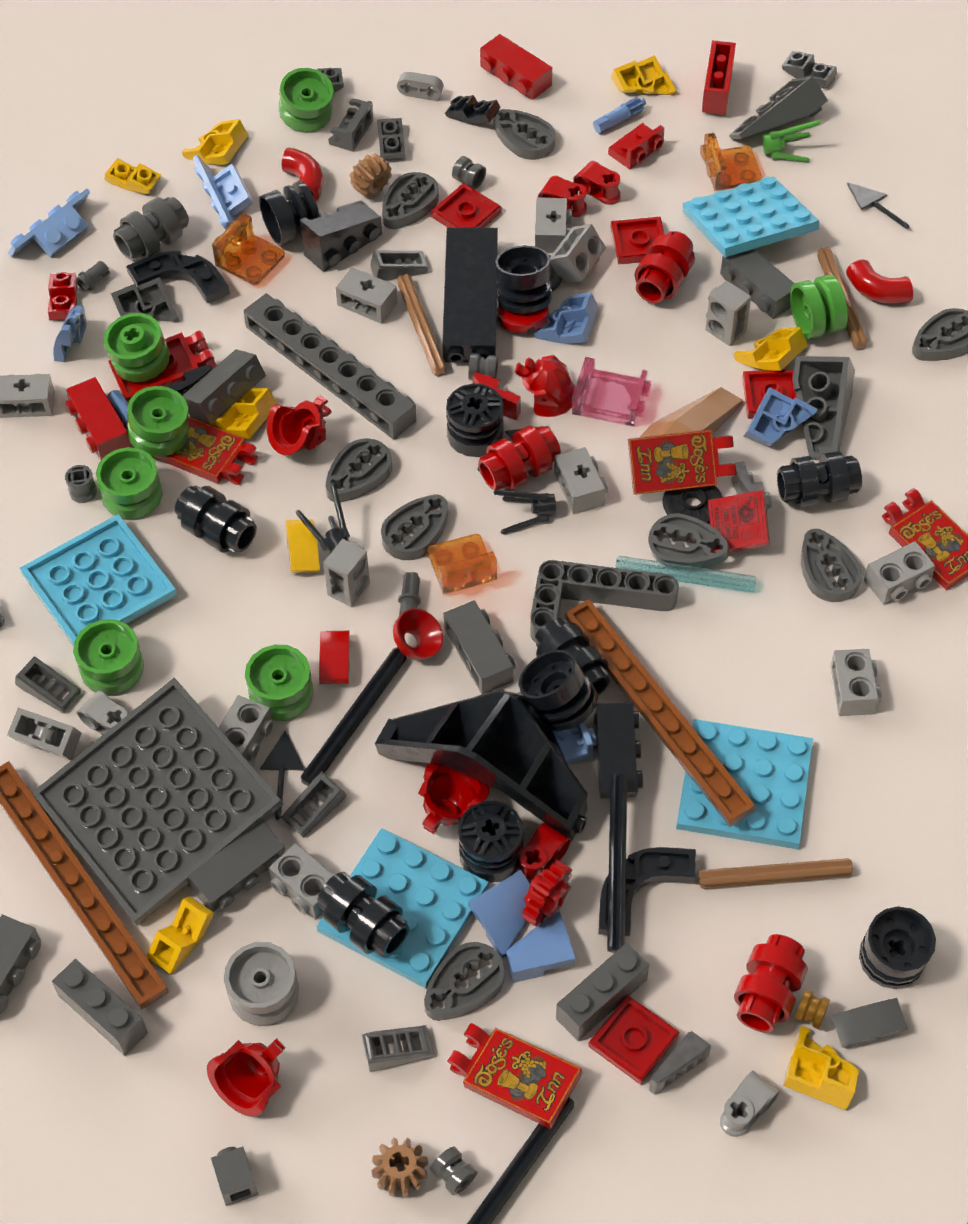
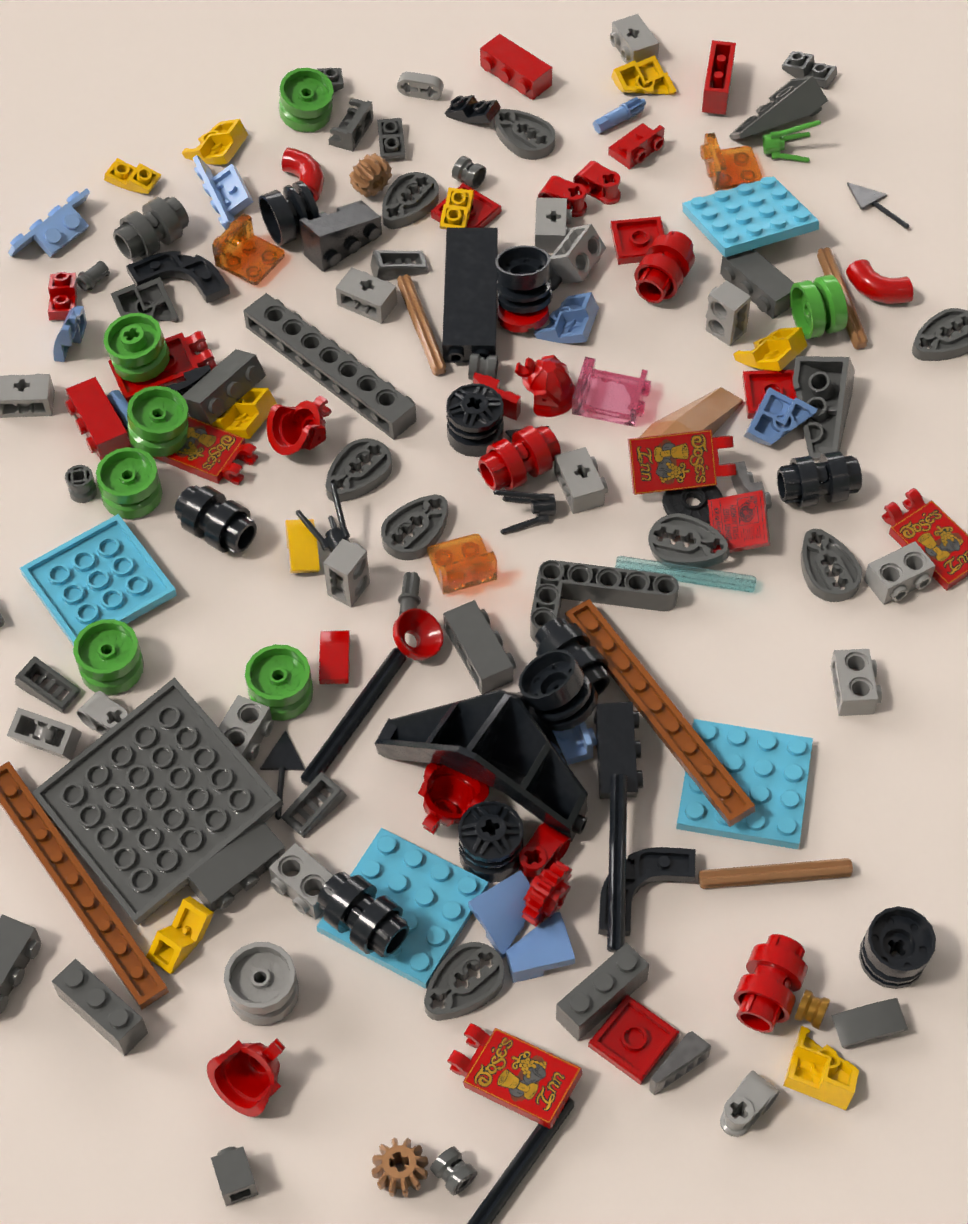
(388, 1060): flat silver slope -> none
(457, 208): none -> yellow slope
(633, 39): none -> light grey brick

